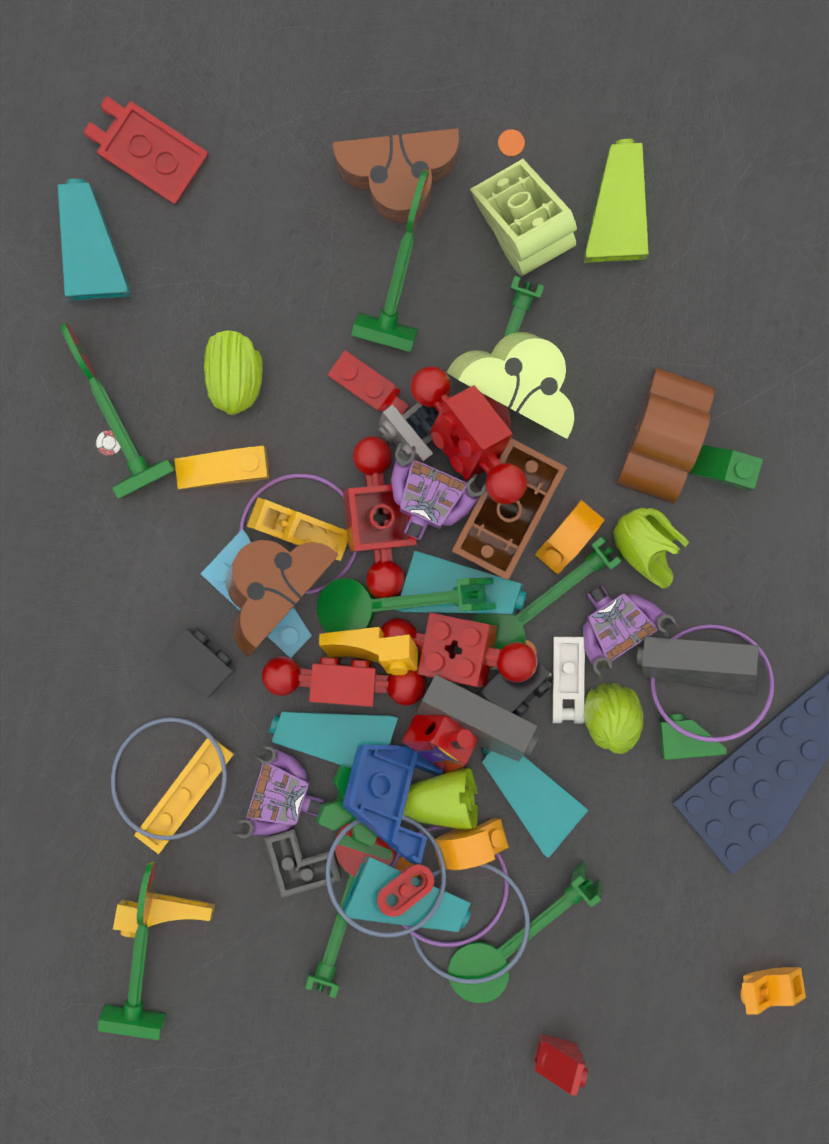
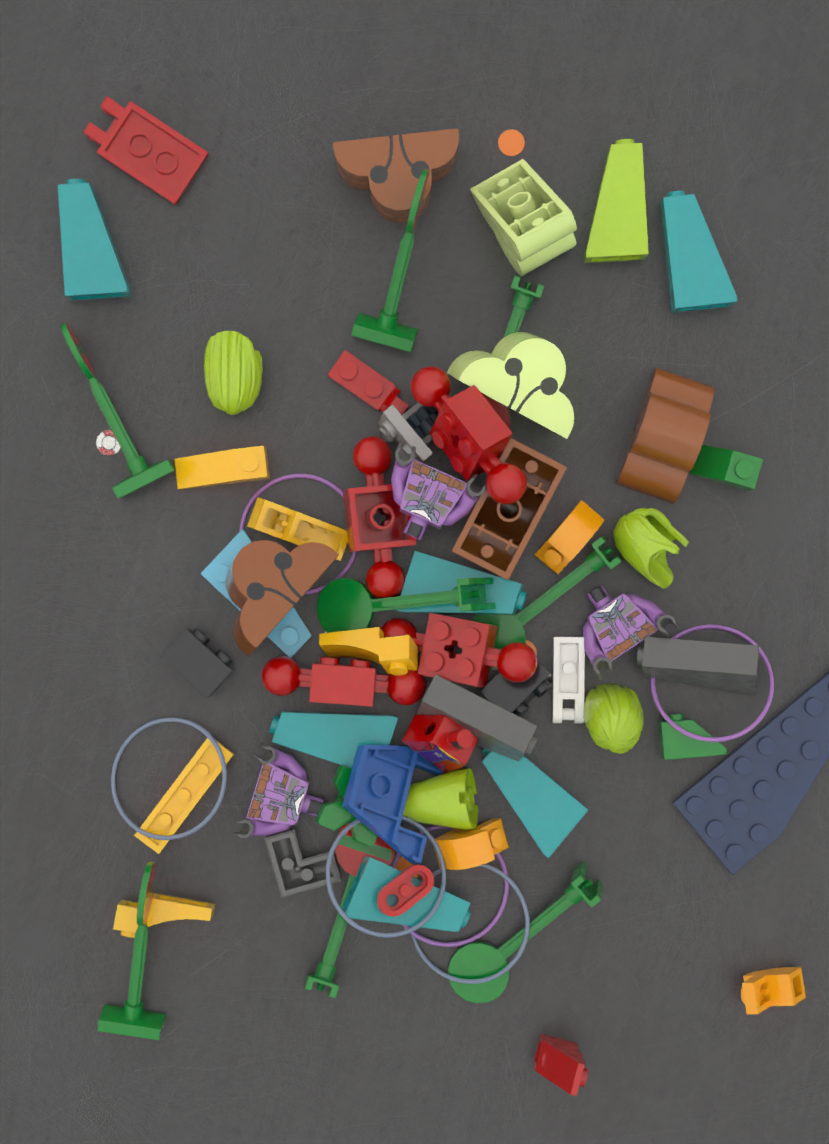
(692, 260): none -> teal slope

